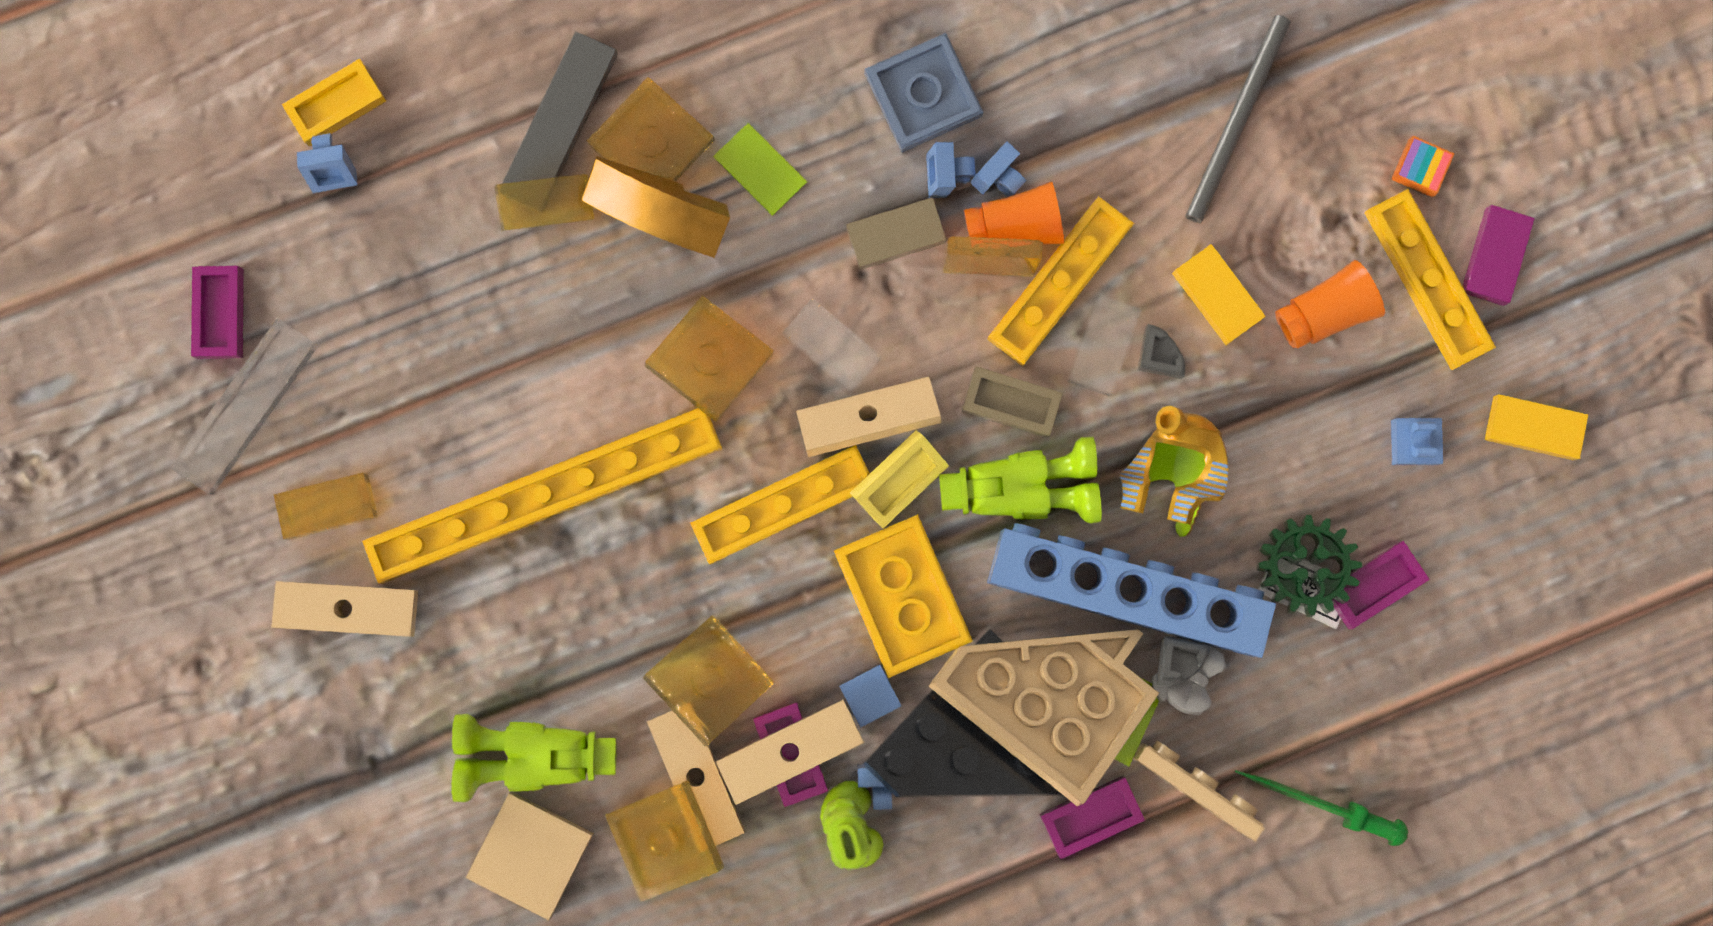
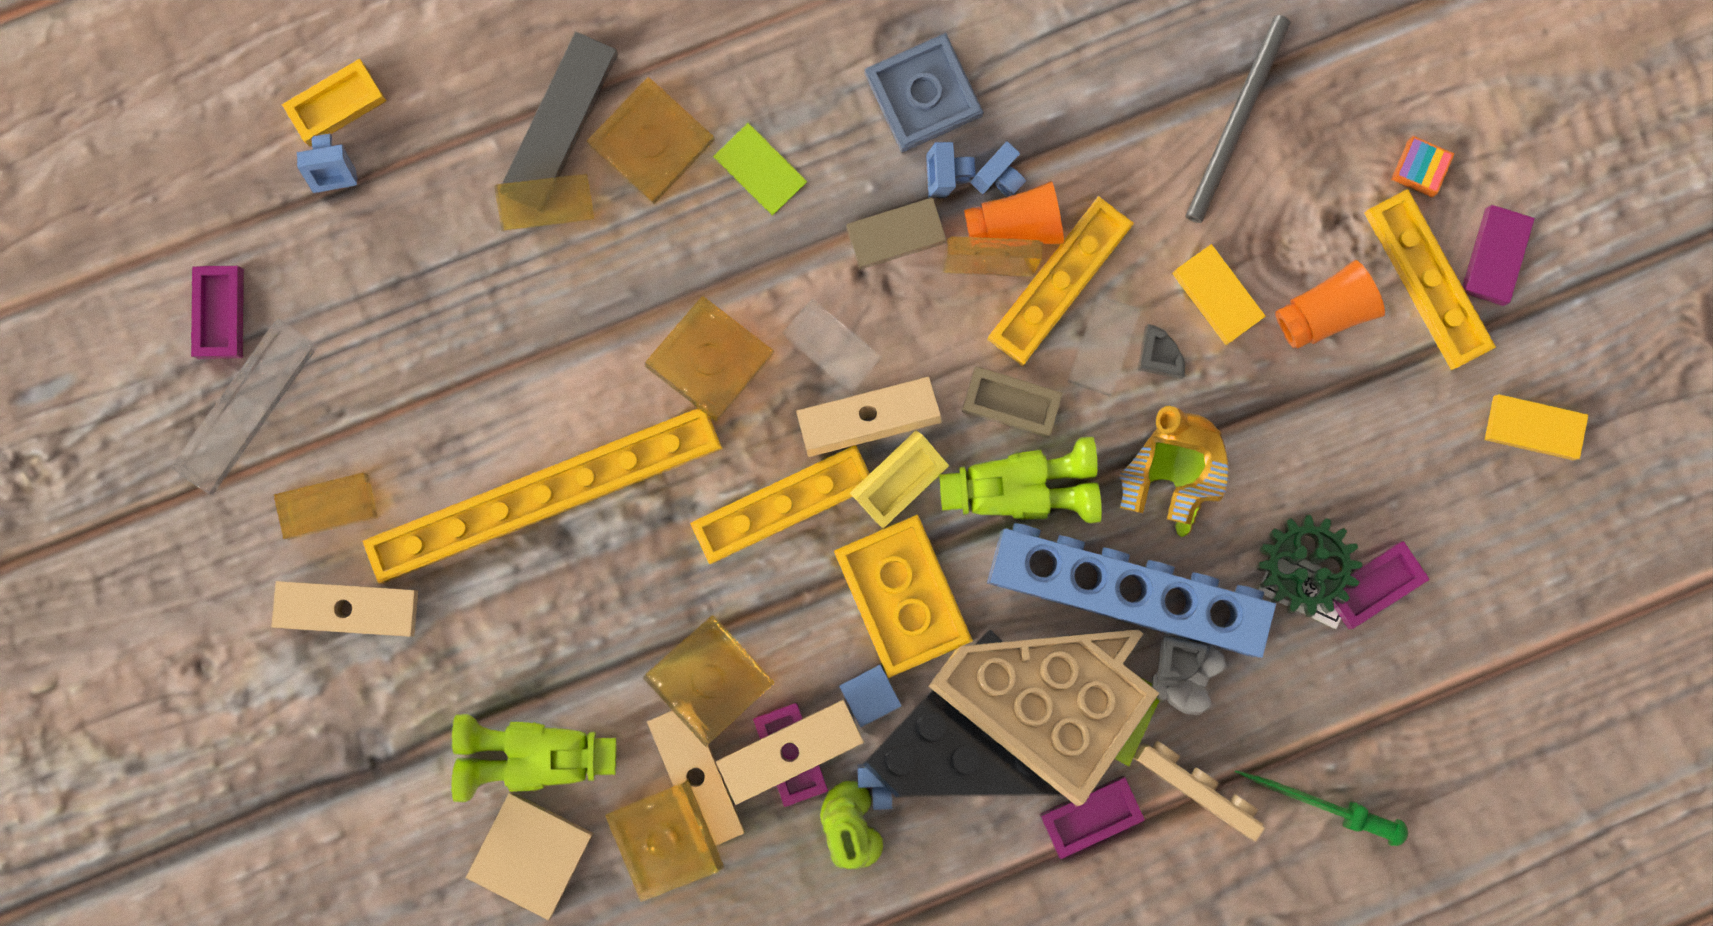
(657, 206): pearl gold slope -> none
(1417, 441): medium blue tile -> none

